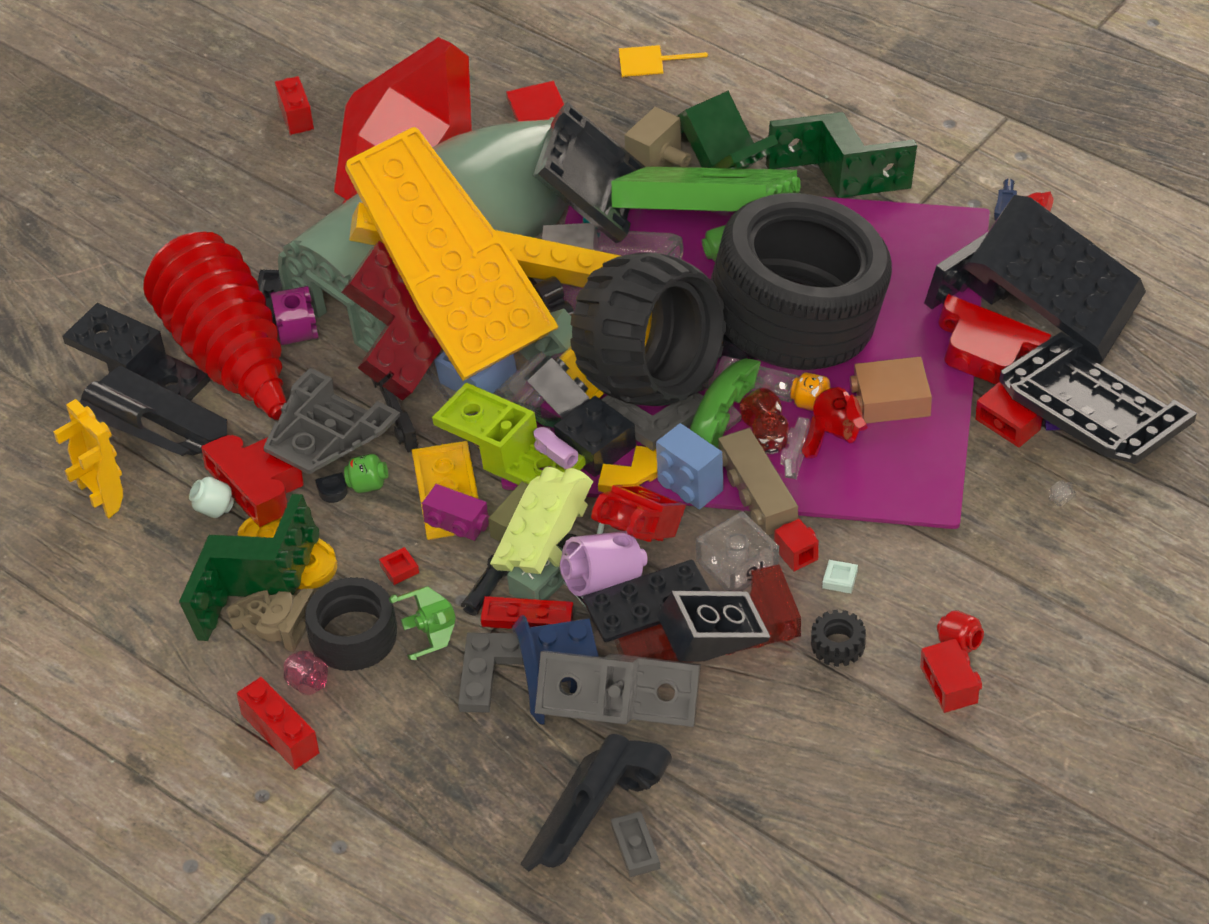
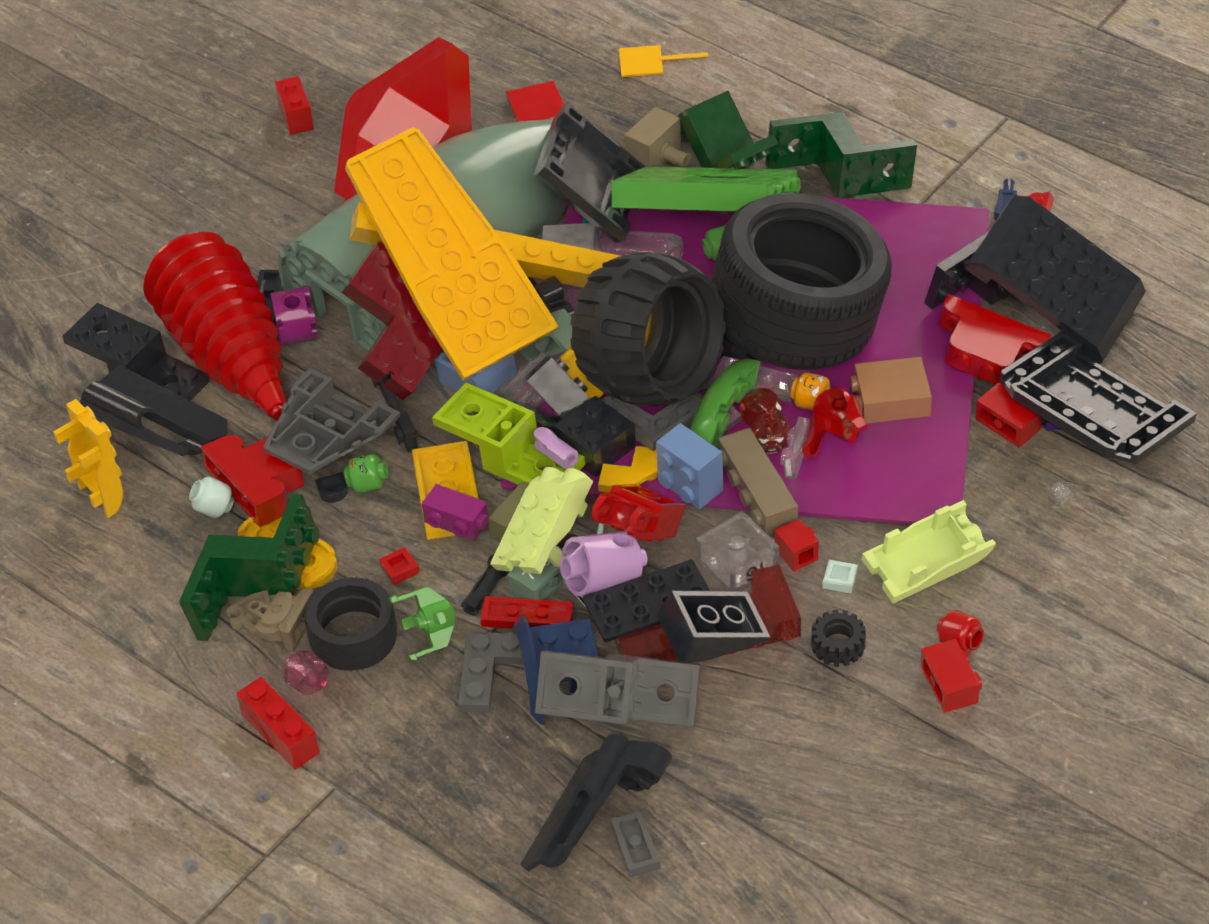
(927, 552): none -> yellowish green piece

